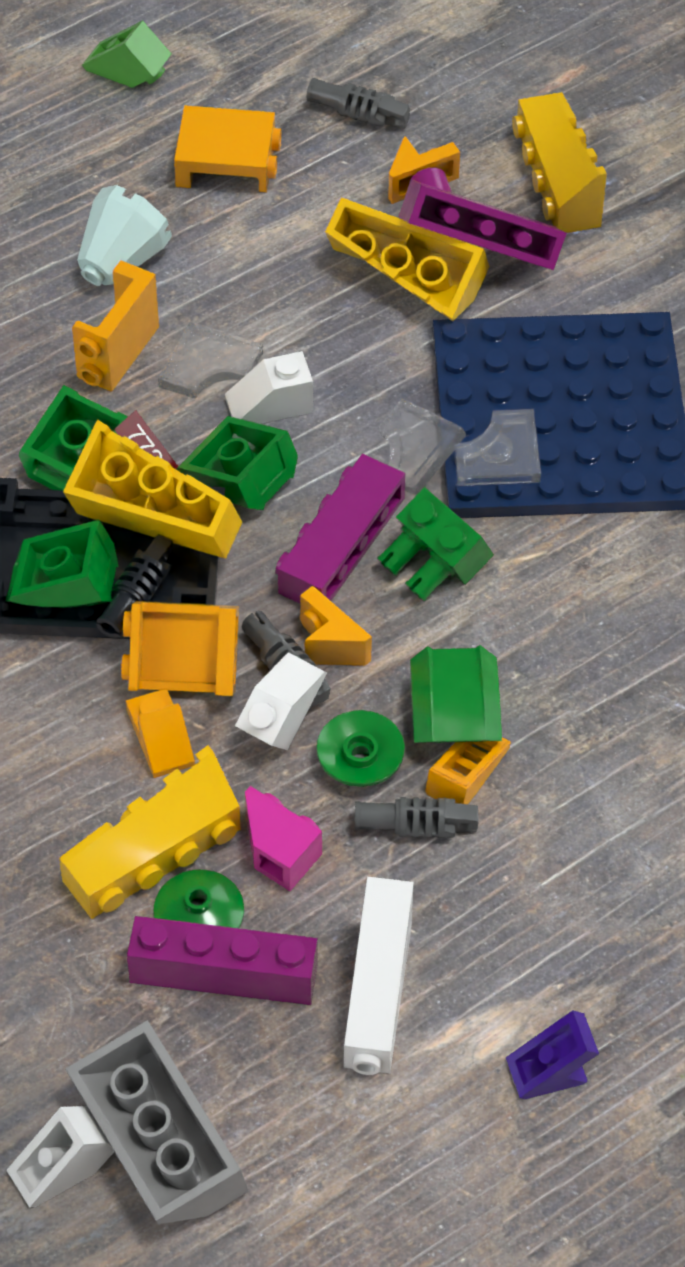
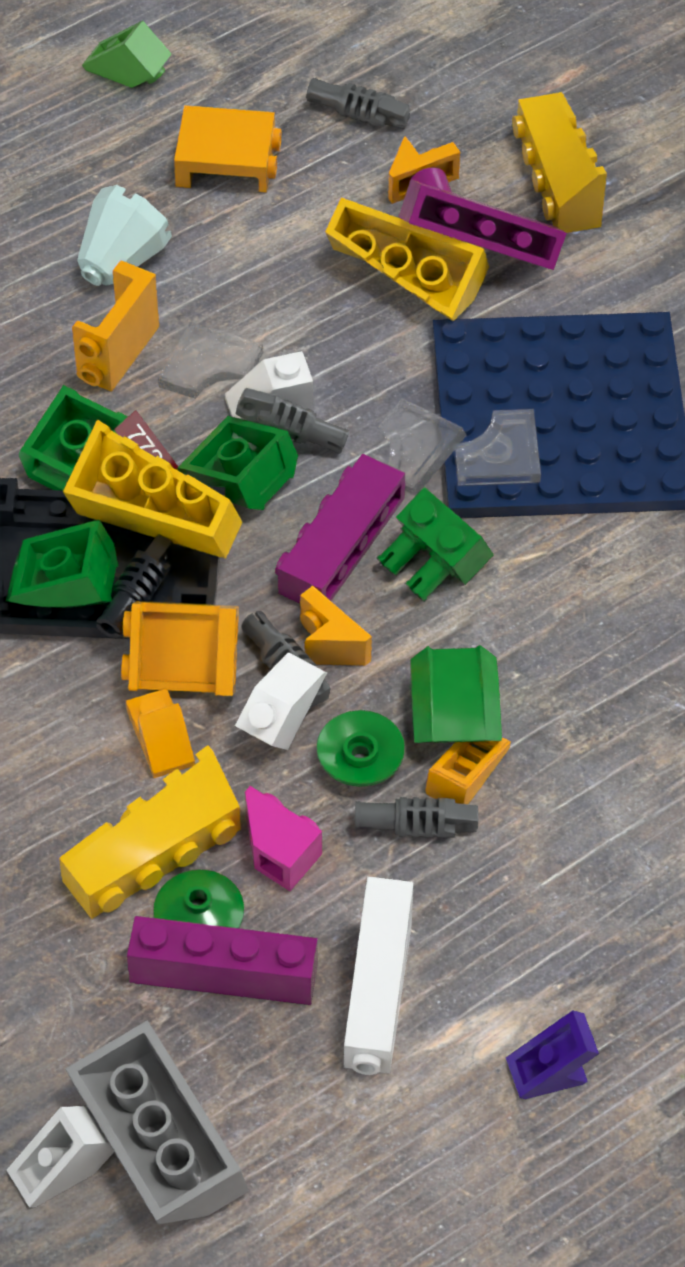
(284, 415): none -> dark grey hinge

